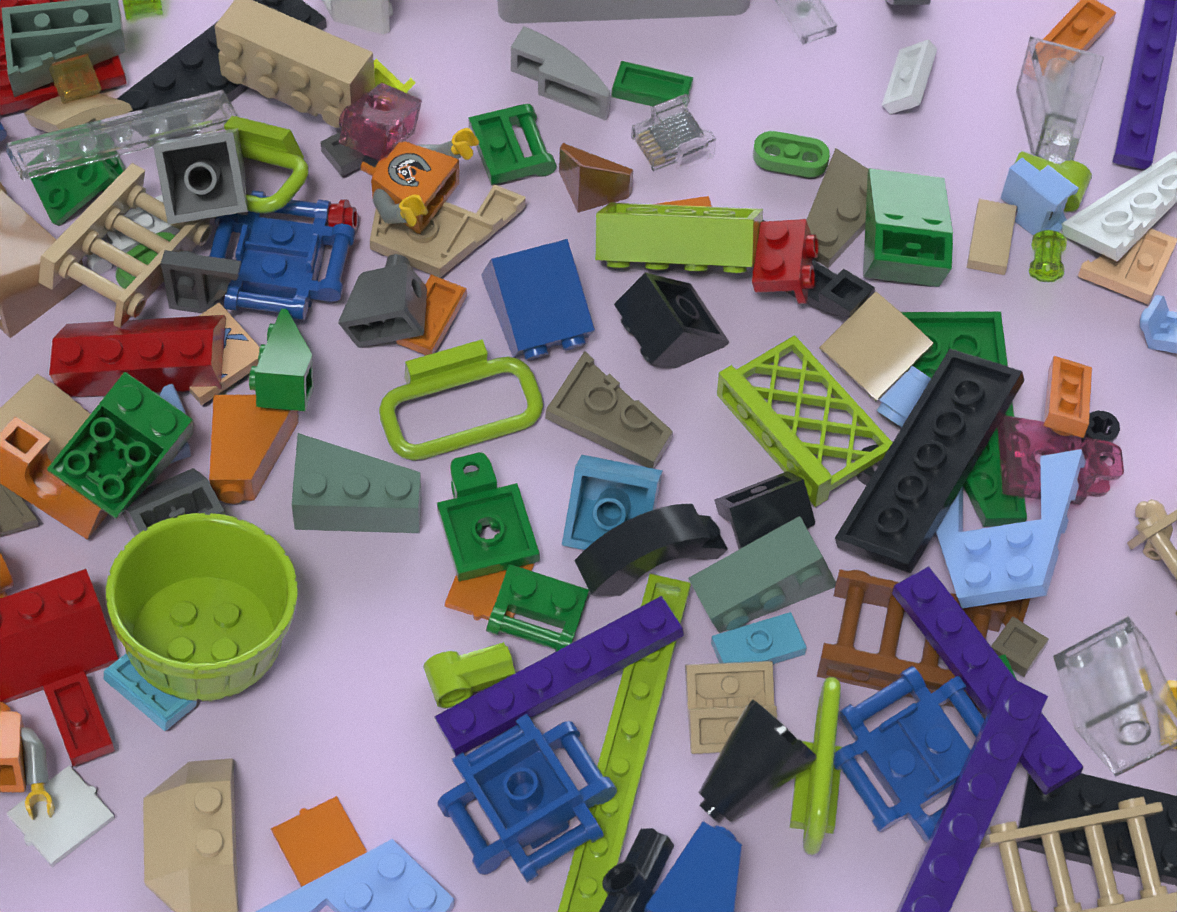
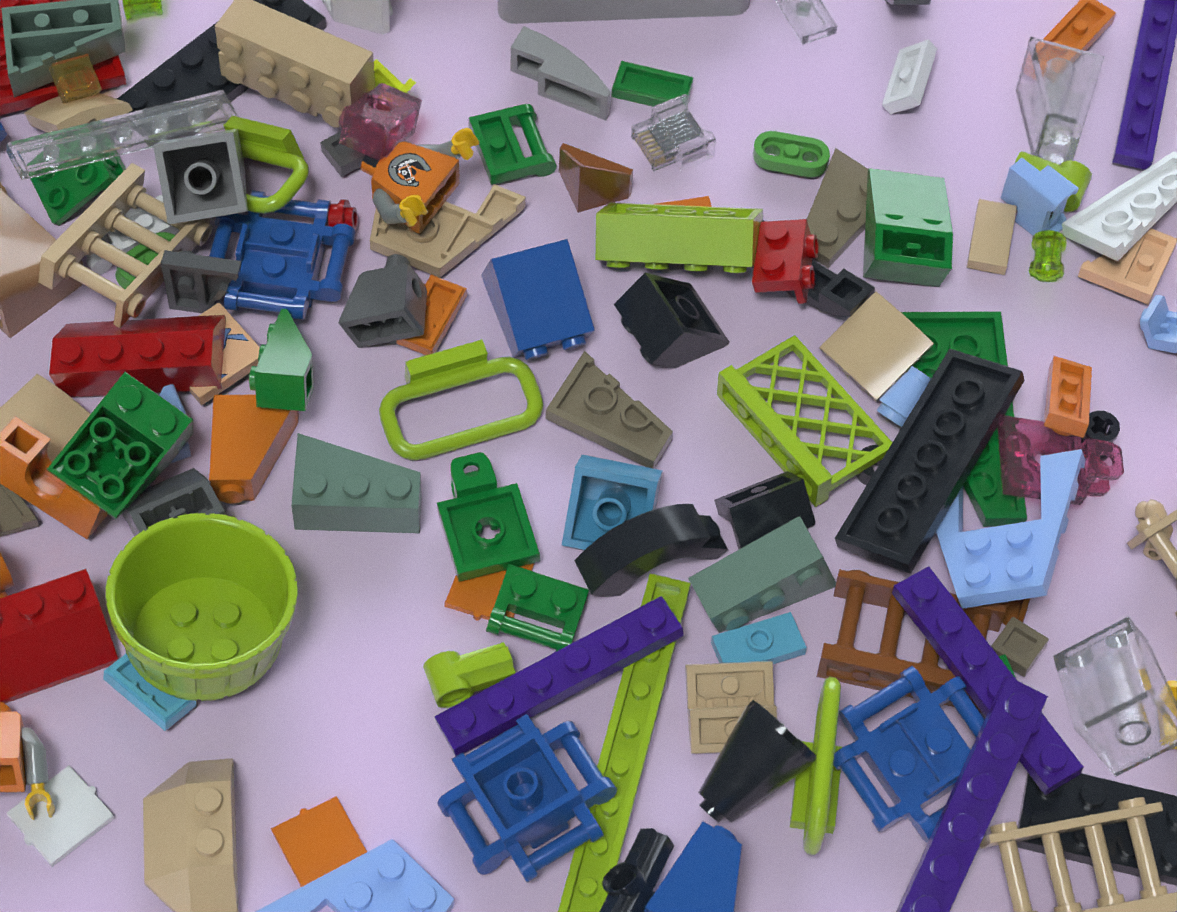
(78, 718): red plate -> none

